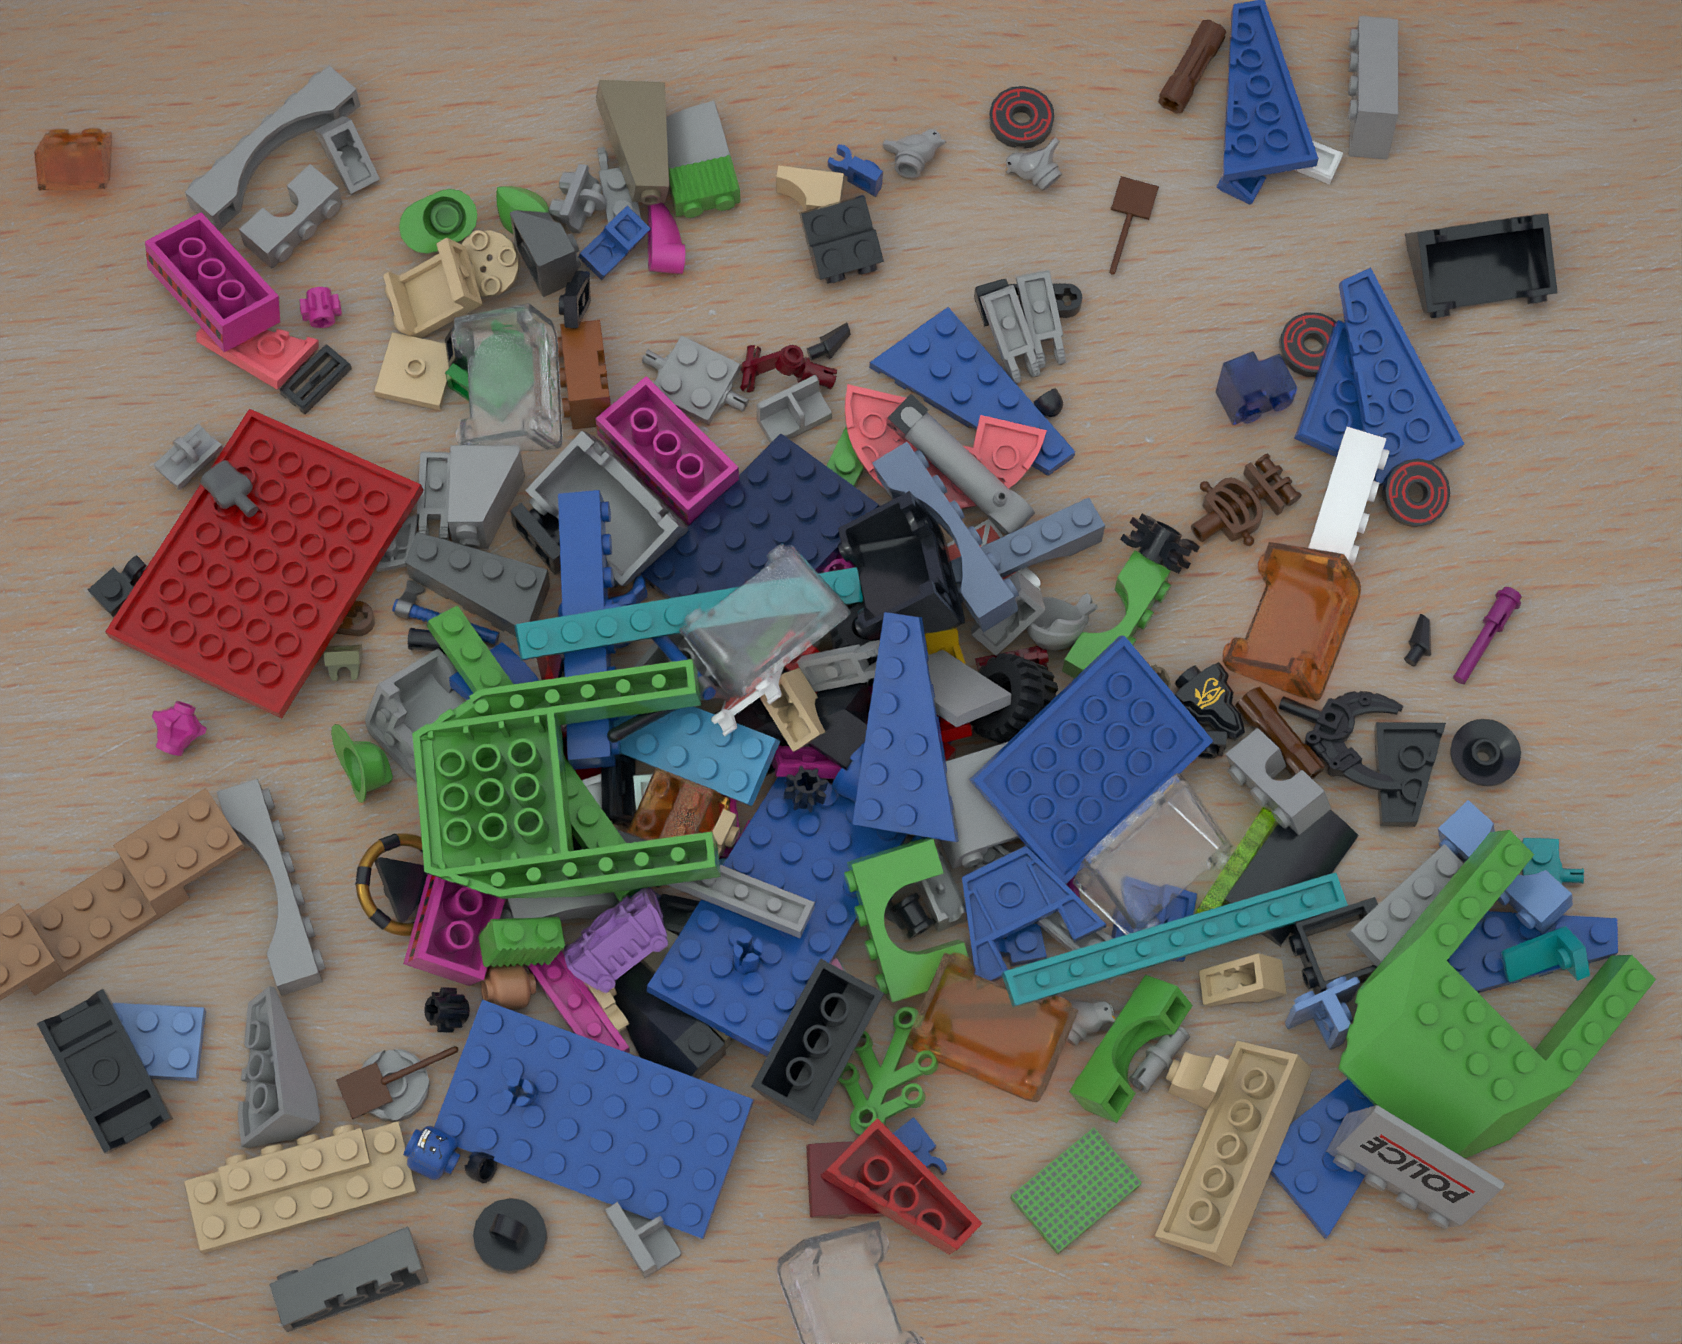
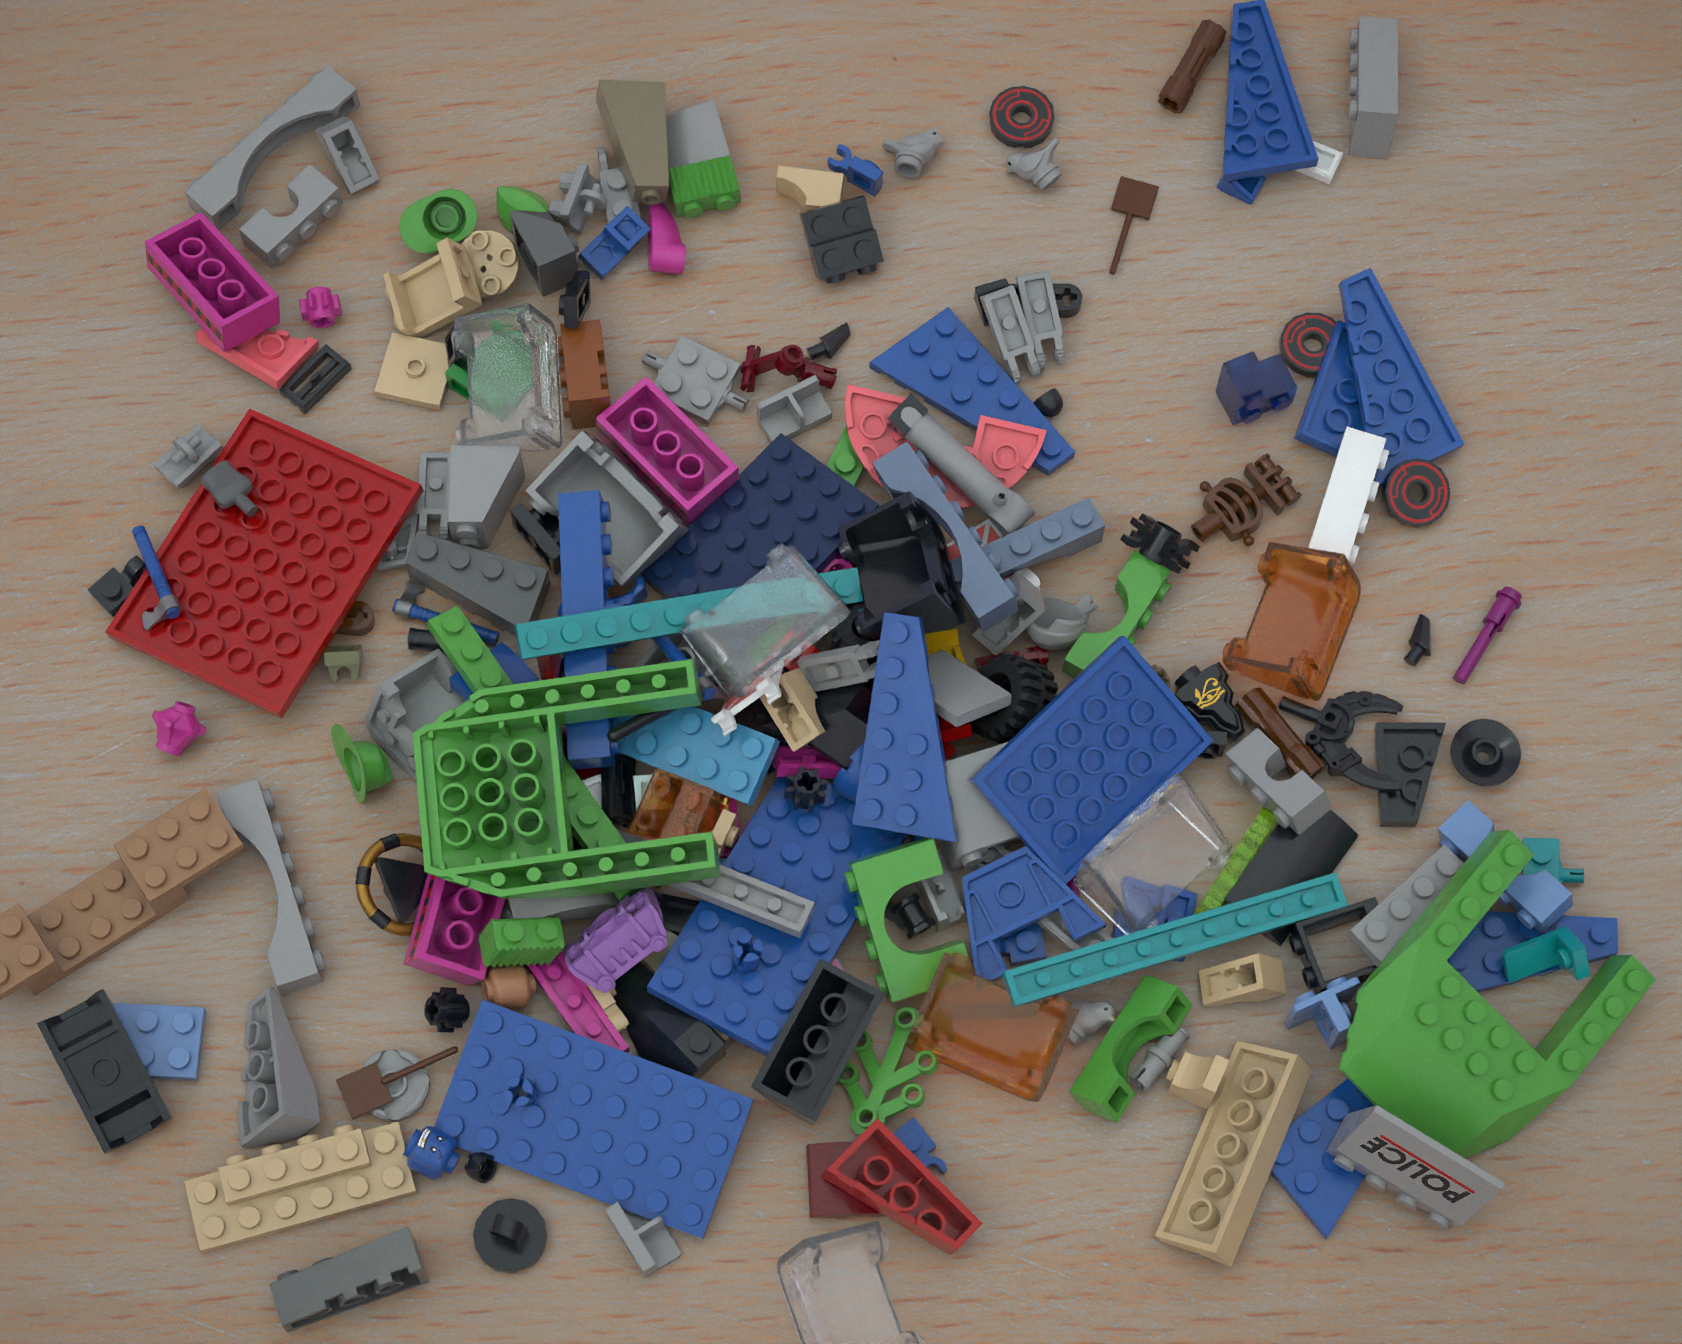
(74, 160): clear orange slope -> none
(168, 605): none -> blue piece
(1075, 1190): bright green tile -> none
(1483, 263): black windscreen -> none

